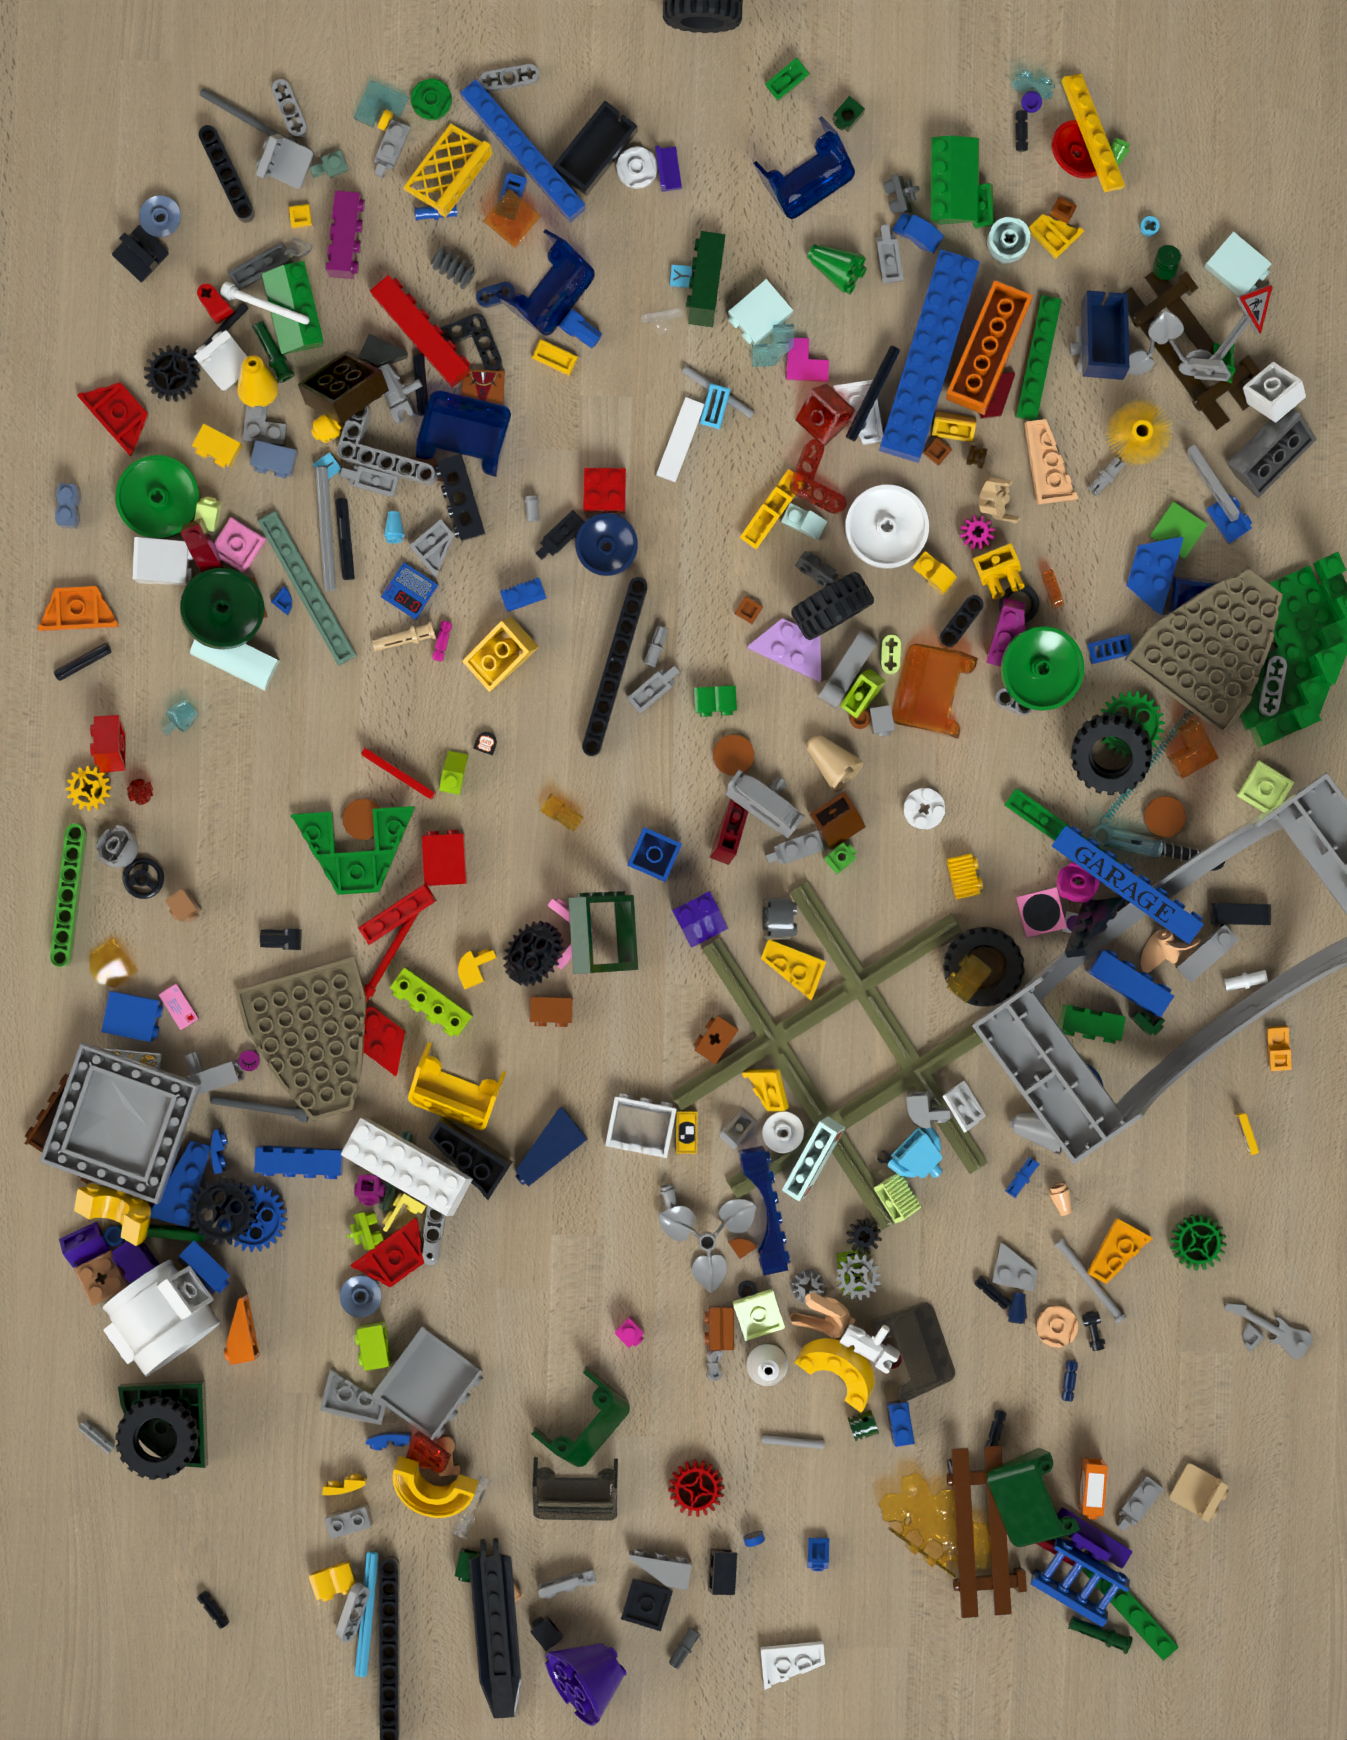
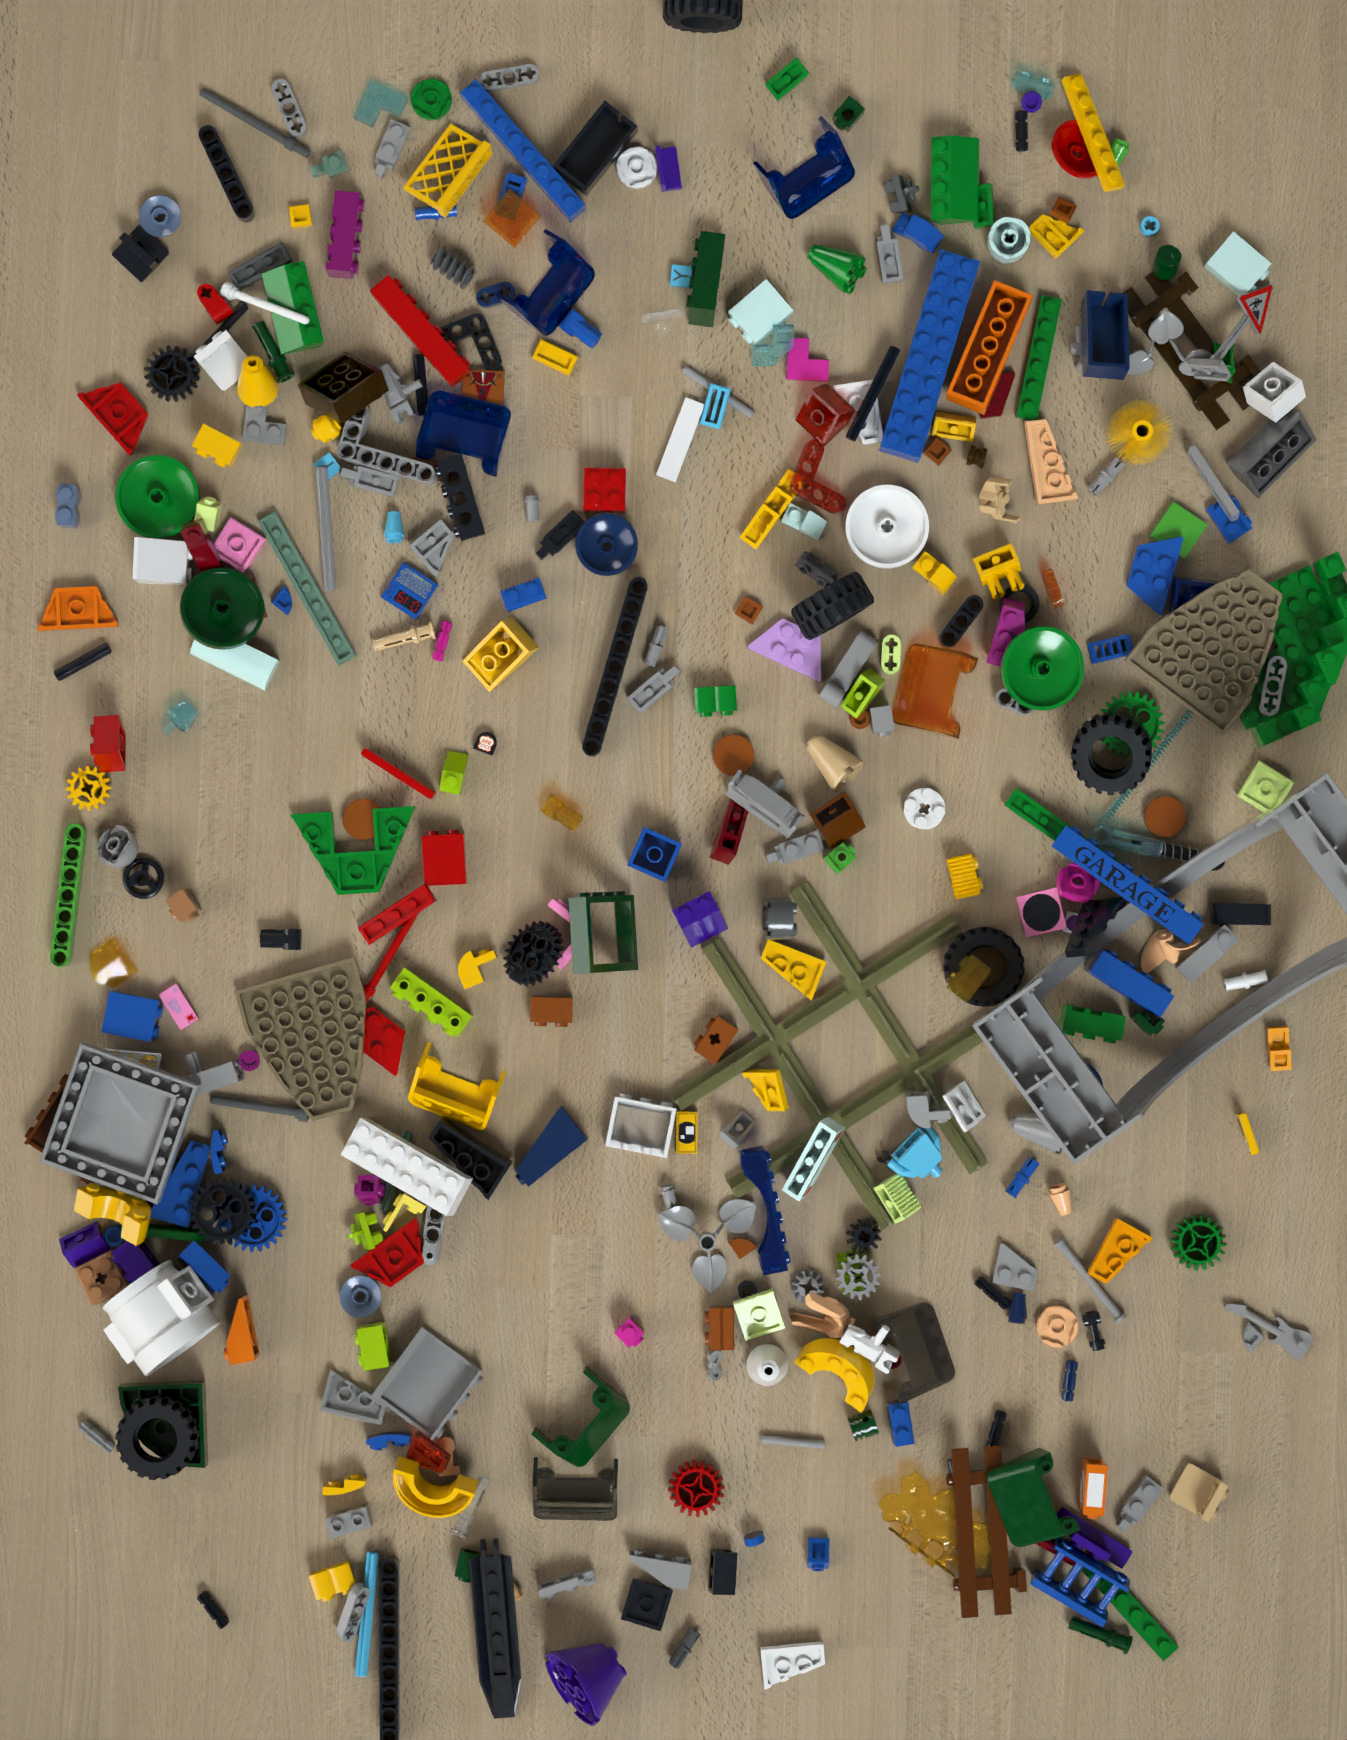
(140, 791): clear red gear -> none
(274, 459): sand blue piece -> none
(284, 161): light grey bracket -> none
(298, 248): clear tile -> none
(298, 1160): blue wedge -> none
(344, 534): black axle -> none
(379, 352): pearl dark grey slope -> none
(385, 120): yellow tile -> none
(545, 1632): black brick -> none
(776, 1125): white dish -> none
(983, 536): dark pink gear -> none
(1197, 750): clear orange brick -> none

